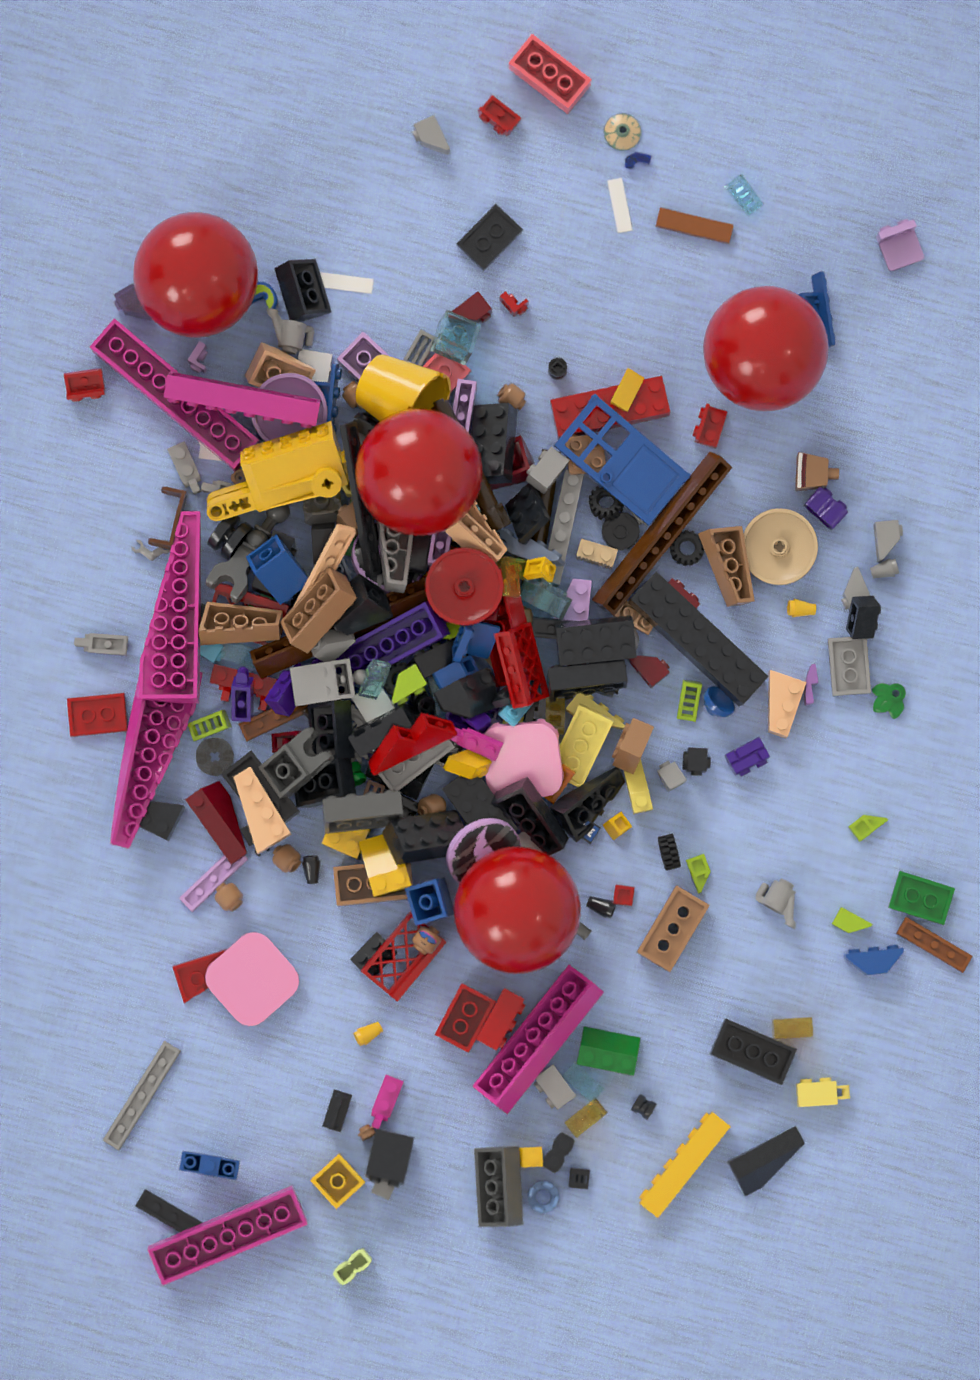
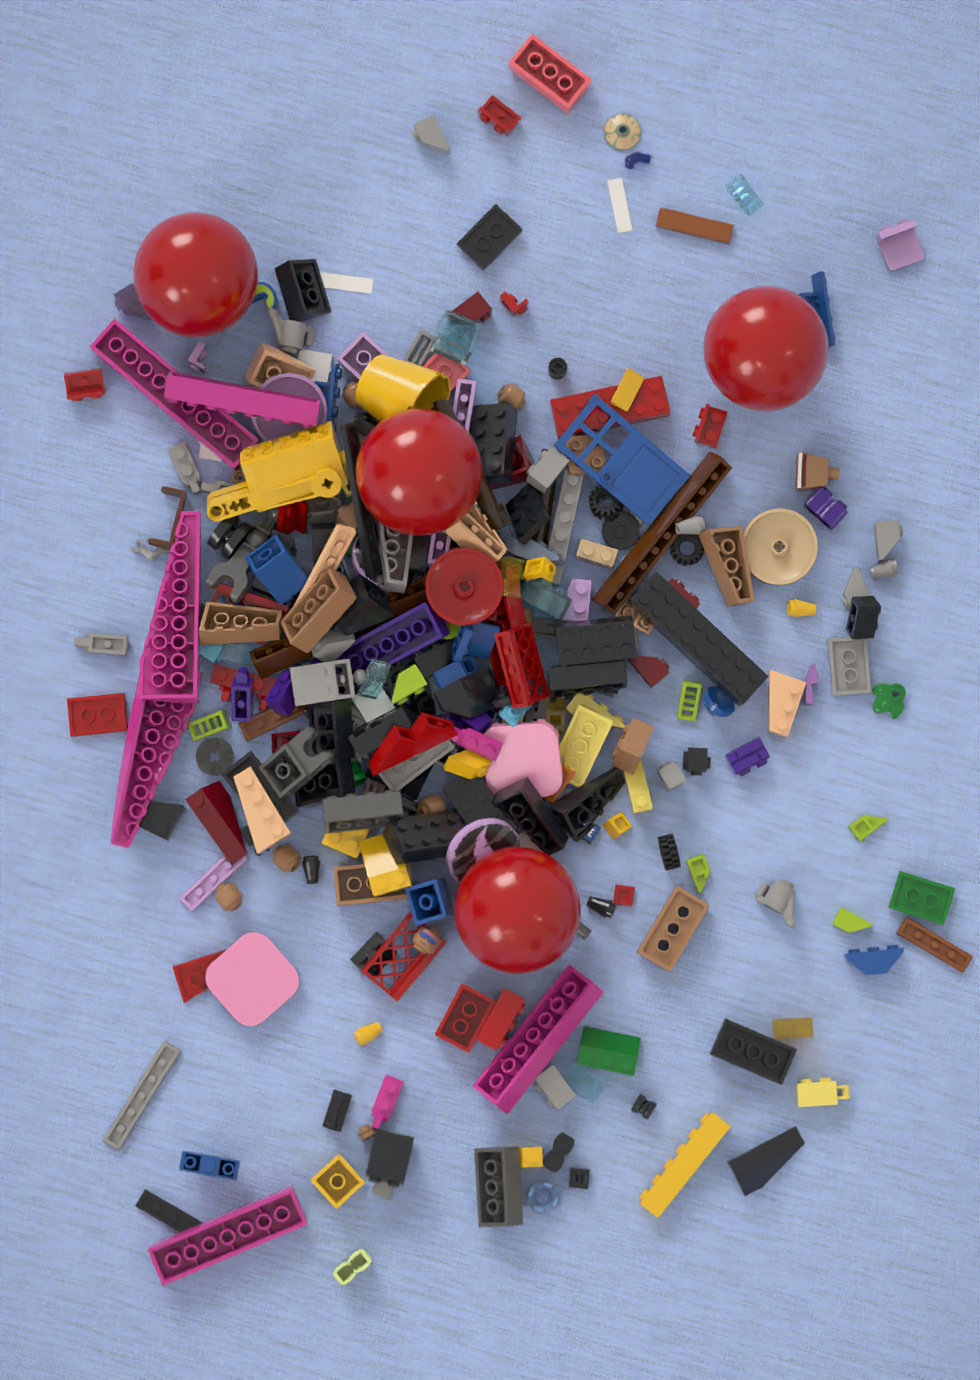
(292, 517): none -> red bracket
(585, 1117): clear yellow brick -> none
(693, 525): none -> light grey cone

